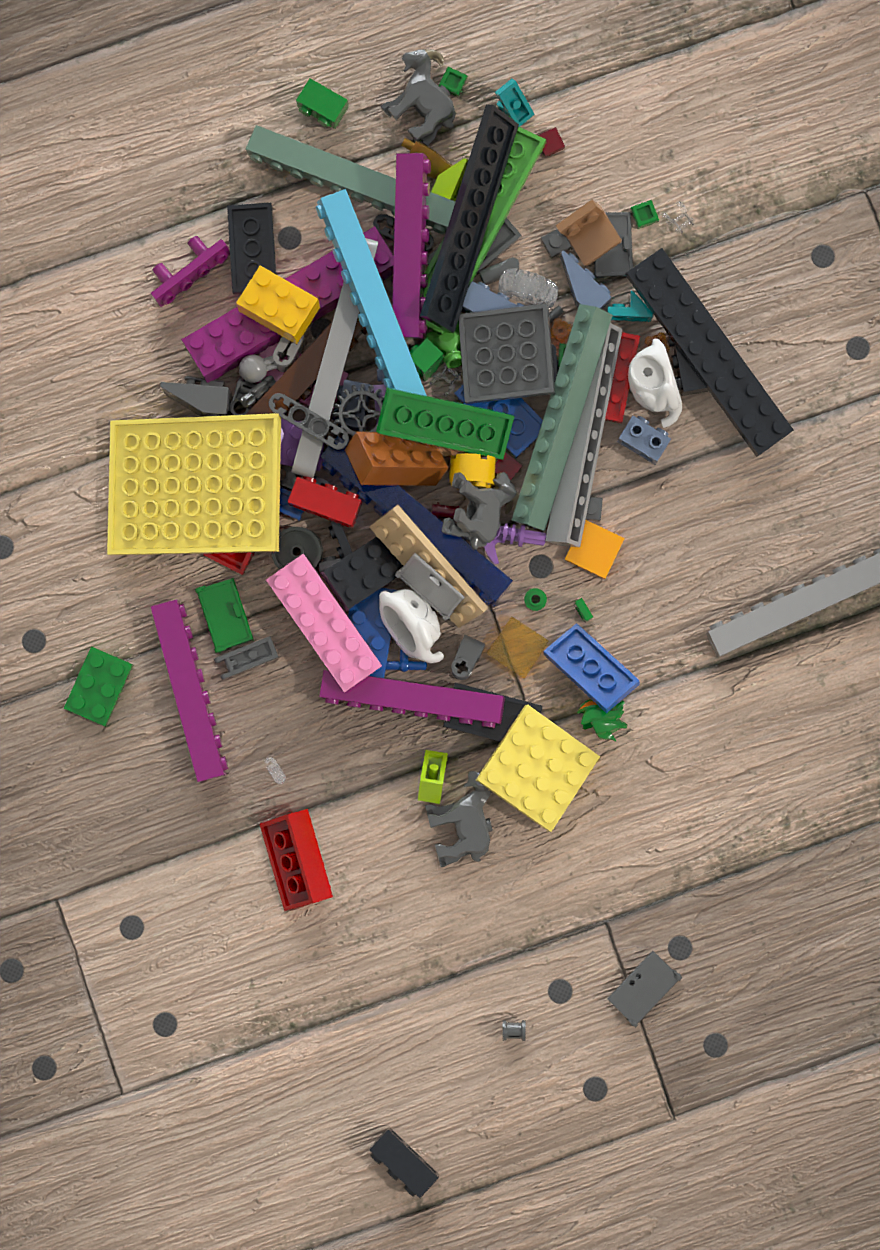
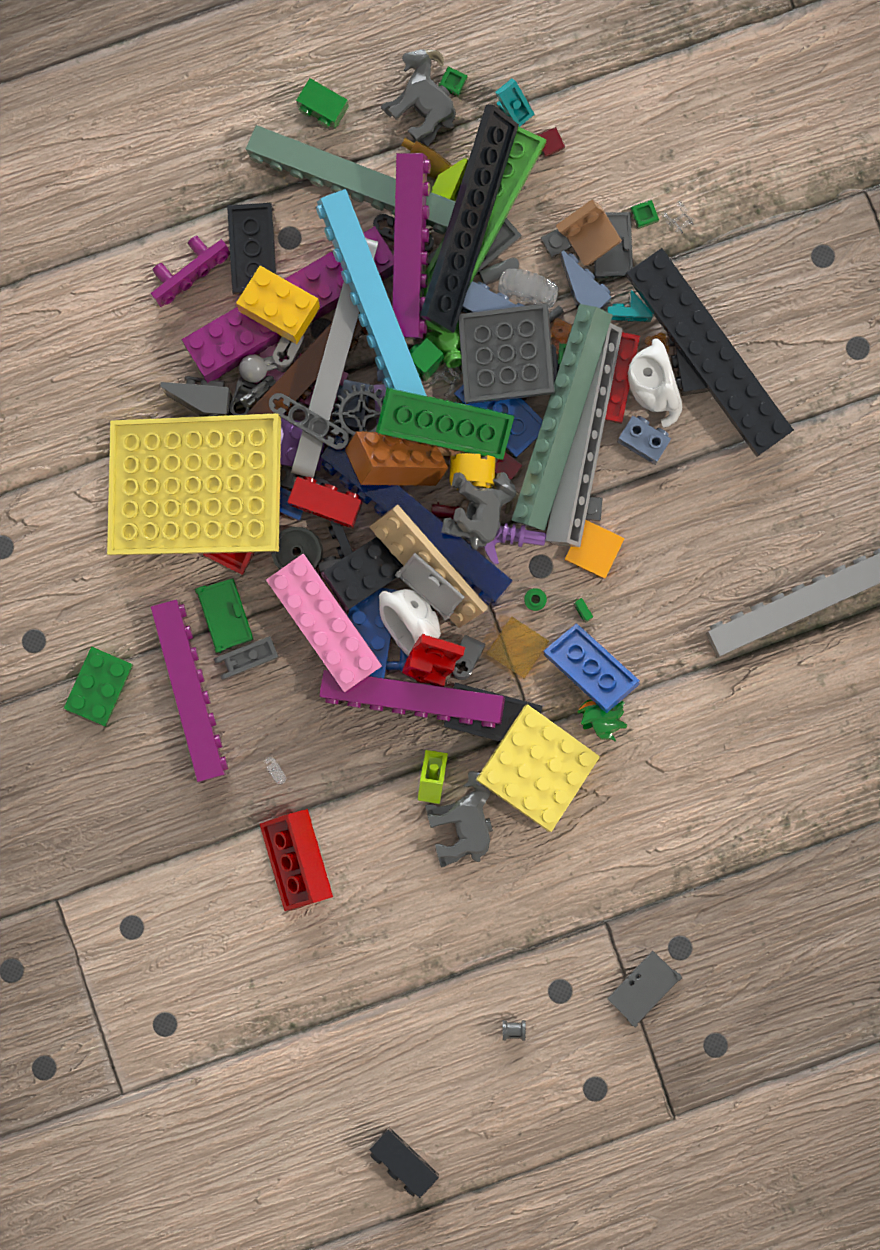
(432, 660): none -> red slope

